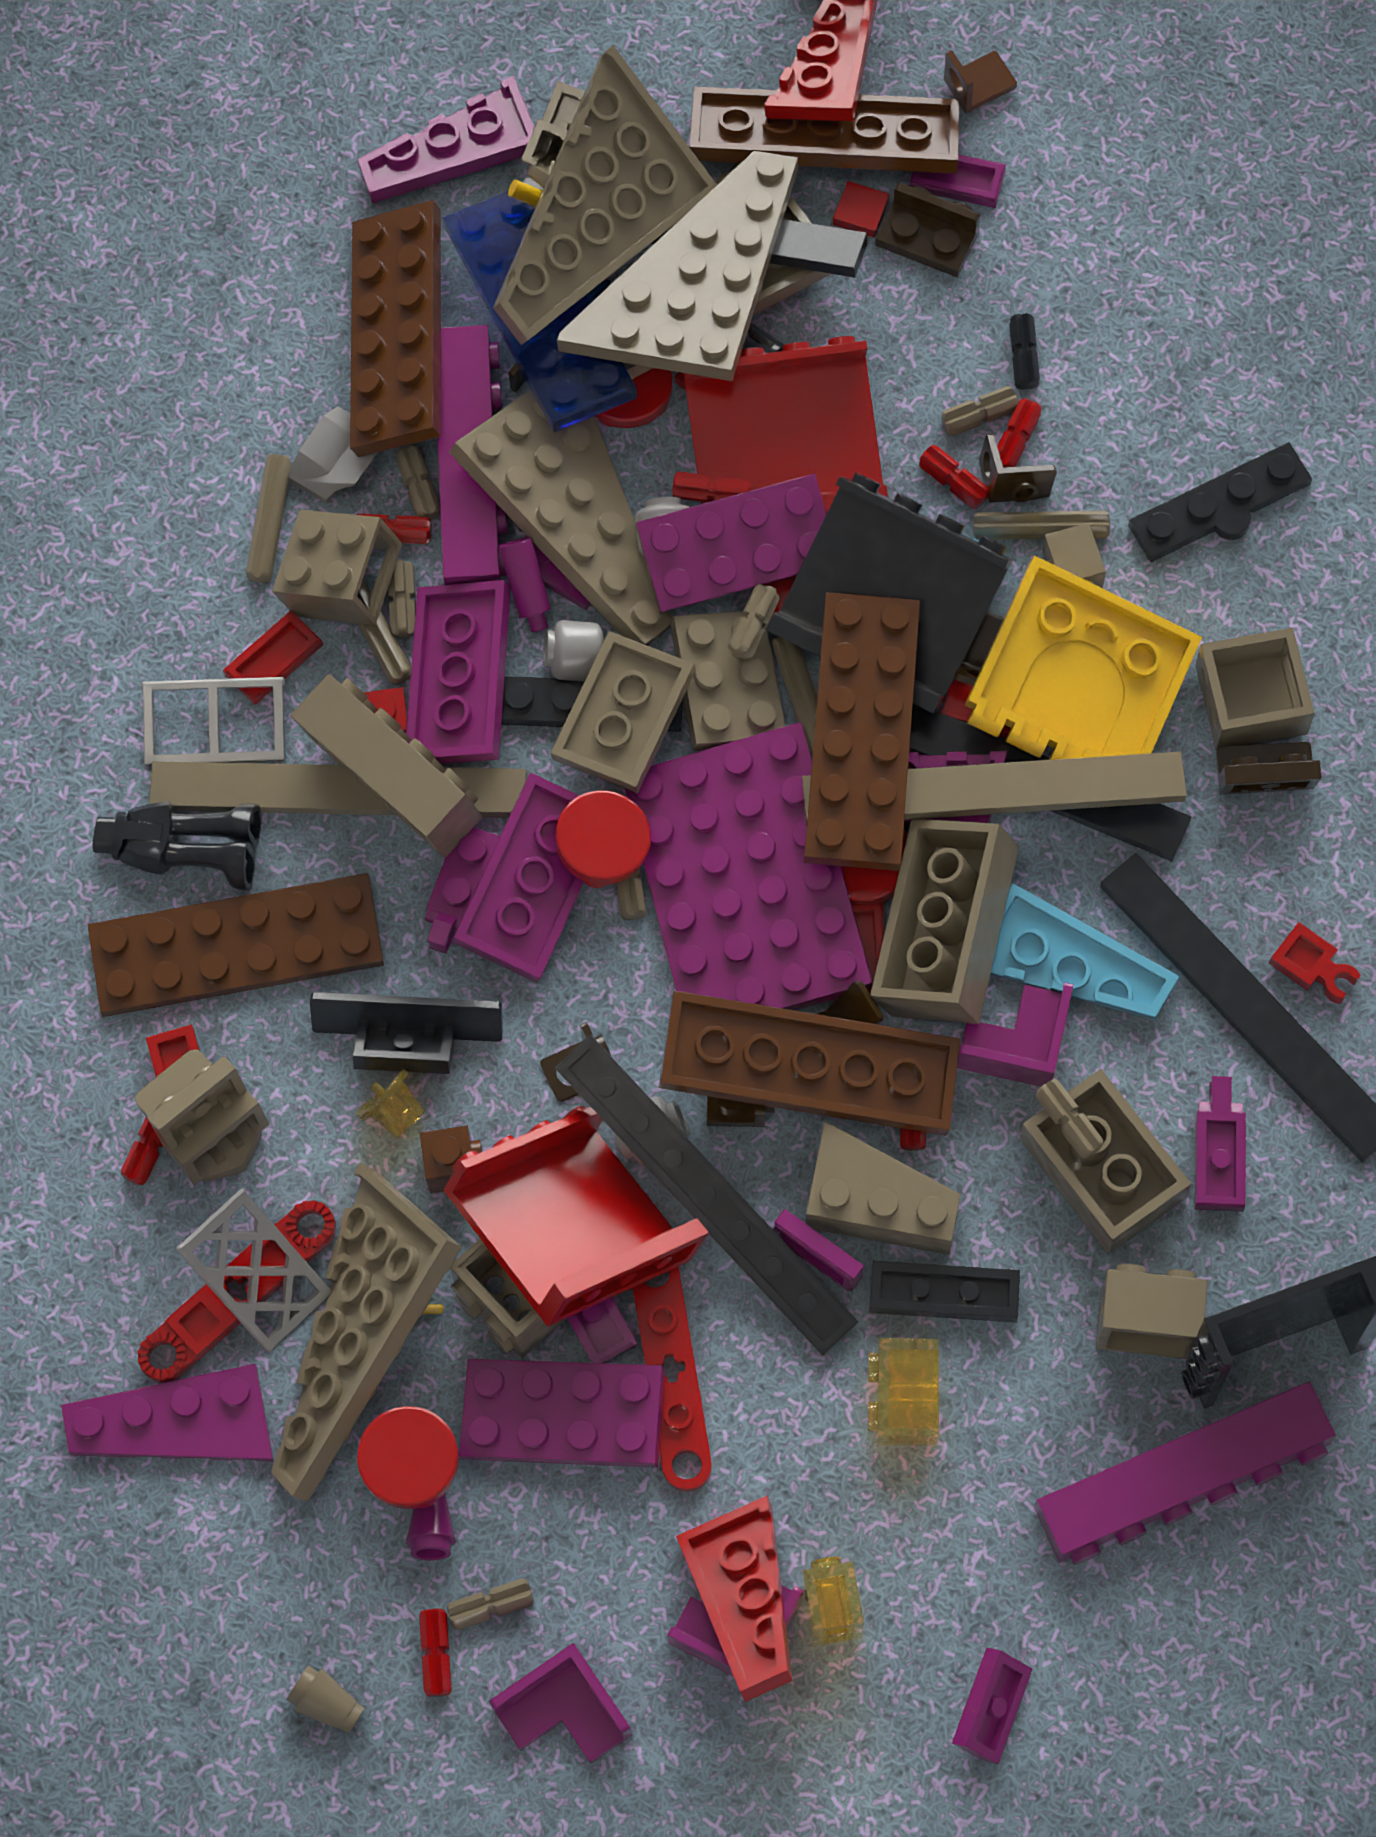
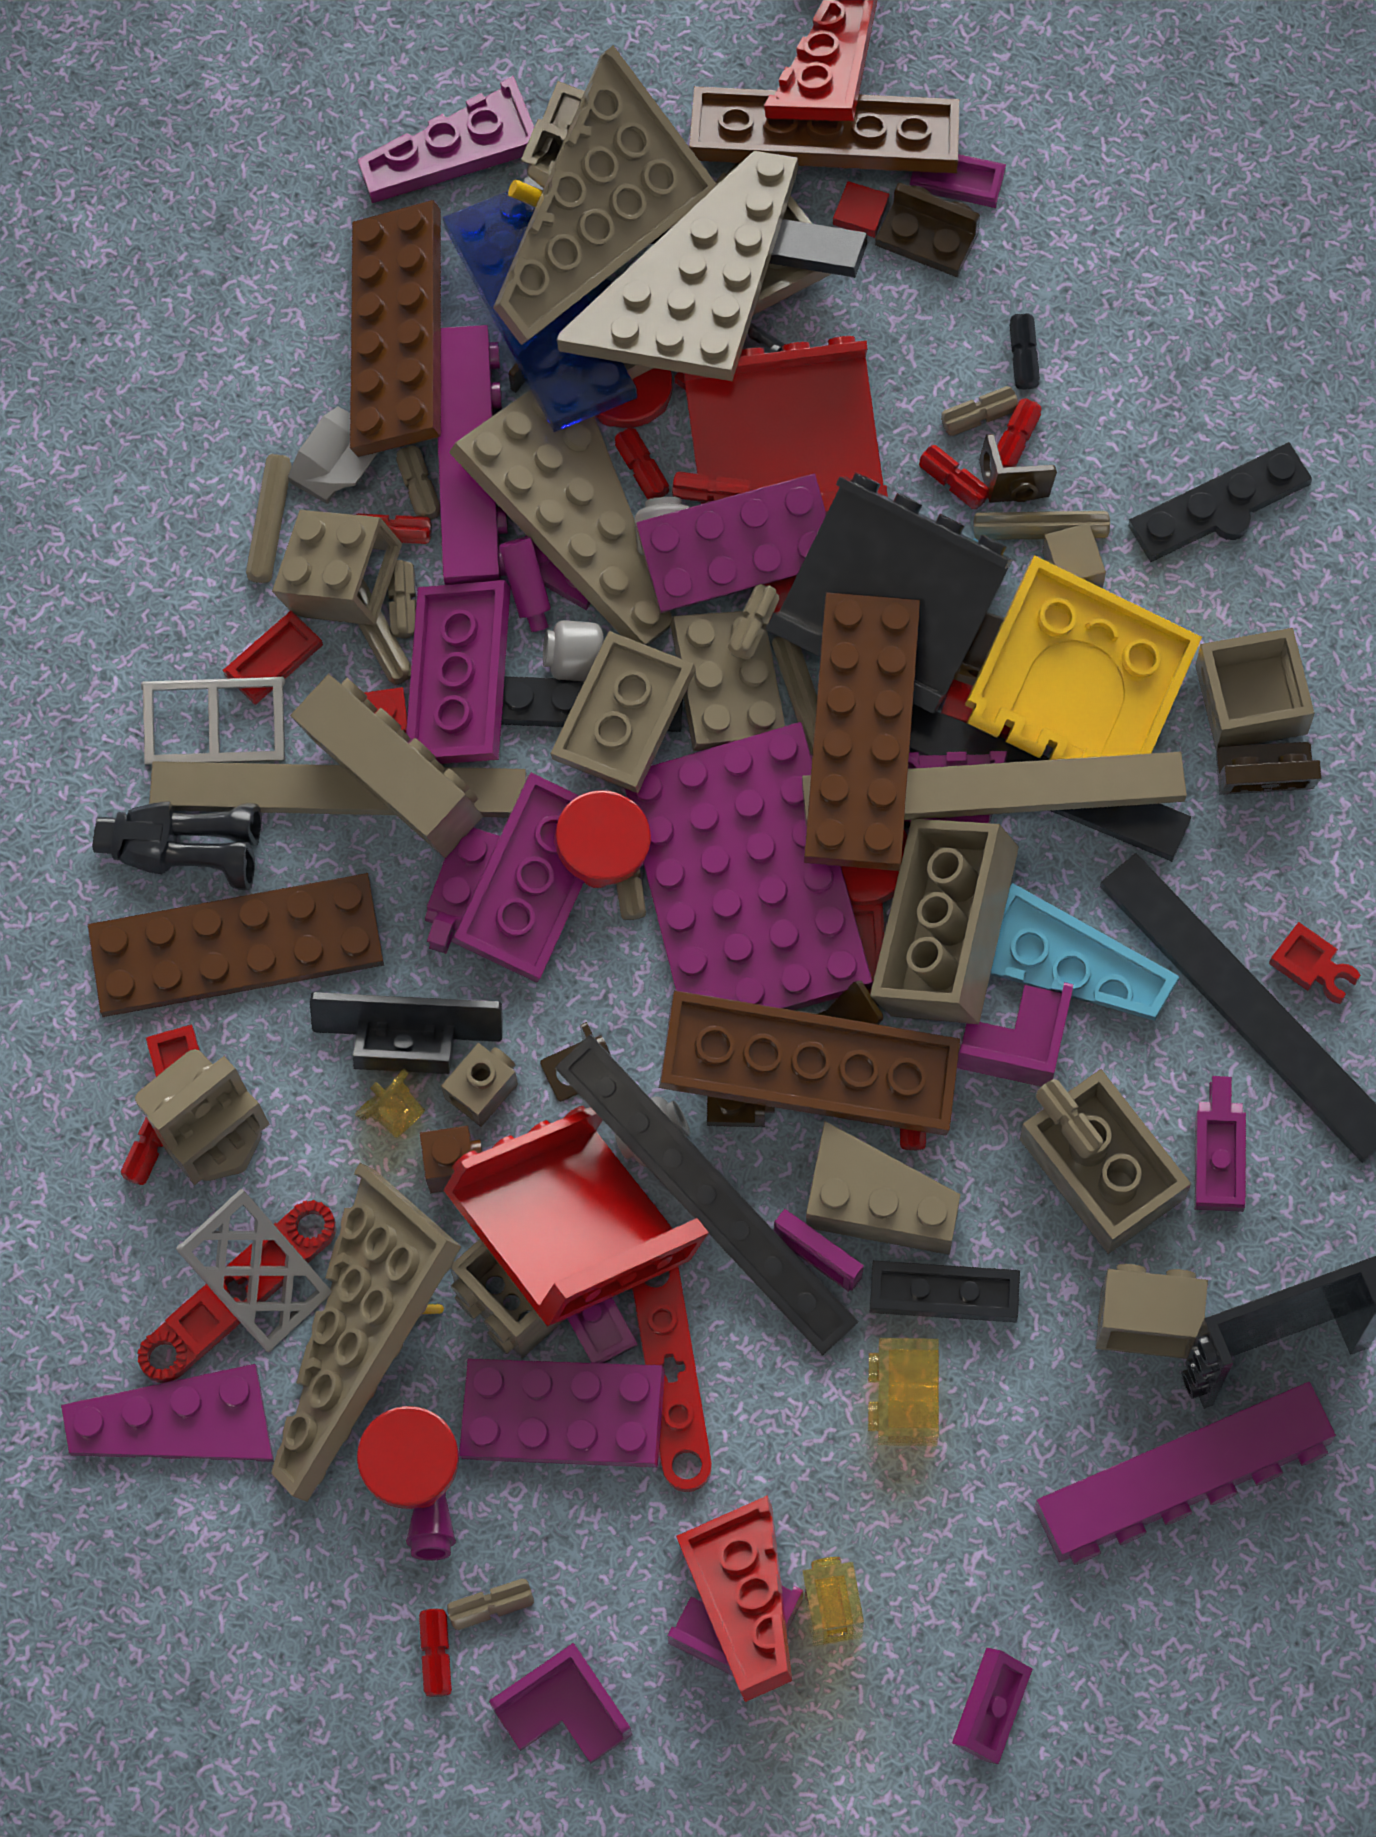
(324, 1700): dark tan cone -> none
(480, 1083): none -> dark tan brick
(645, 469): none -> red piece
(978, 80): reddish brown bracket -> none

